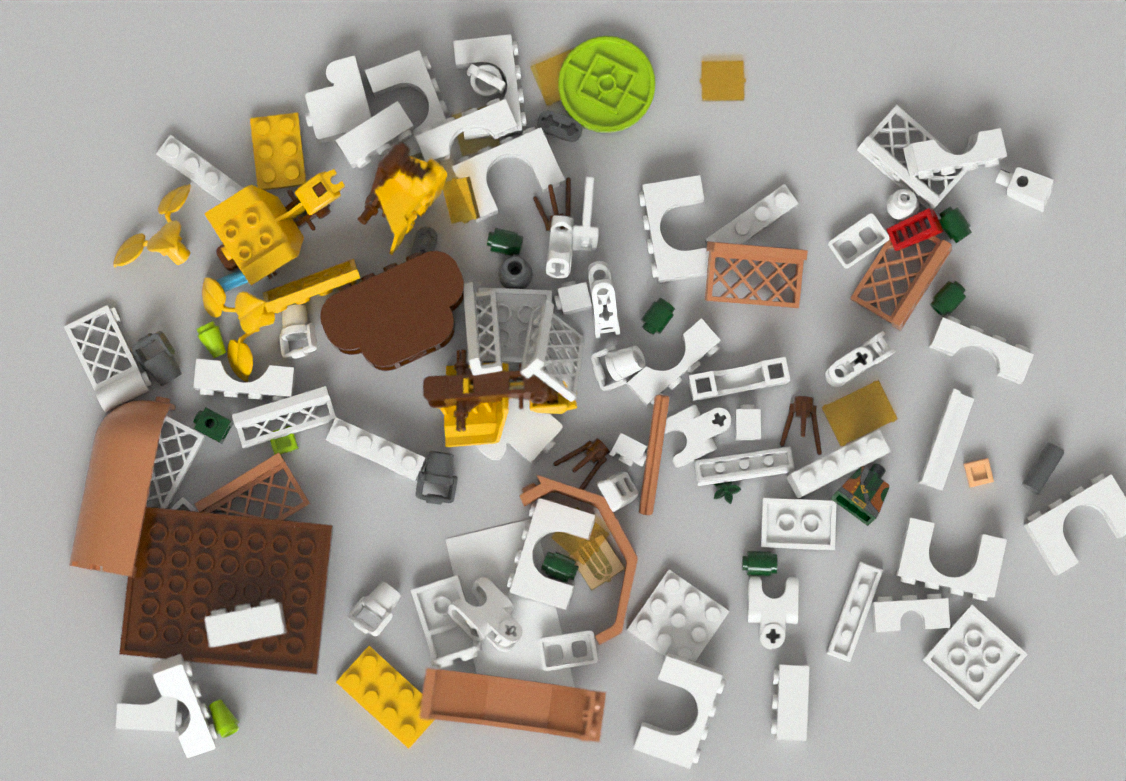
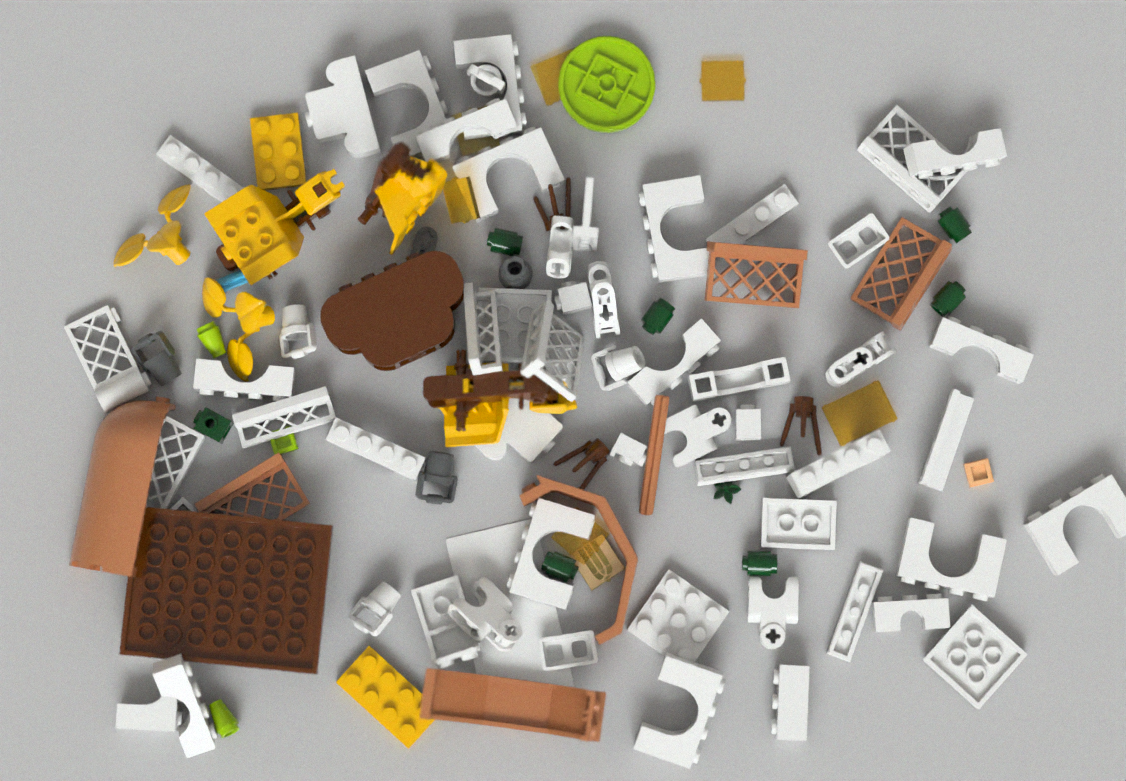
(245, 623): white brick -> none
(302, 289): yellow plate -> none
(375, 135): white brick -> none
(562, 120): dark grey beam -> none
(612, 493): white piece -> none
(863, 493): torso -> none
(902, 204): white cone -> none
(917, 237): red slope -> none
(1036, 191): white torso -> none
(1043, 468): dark grey brick -> none

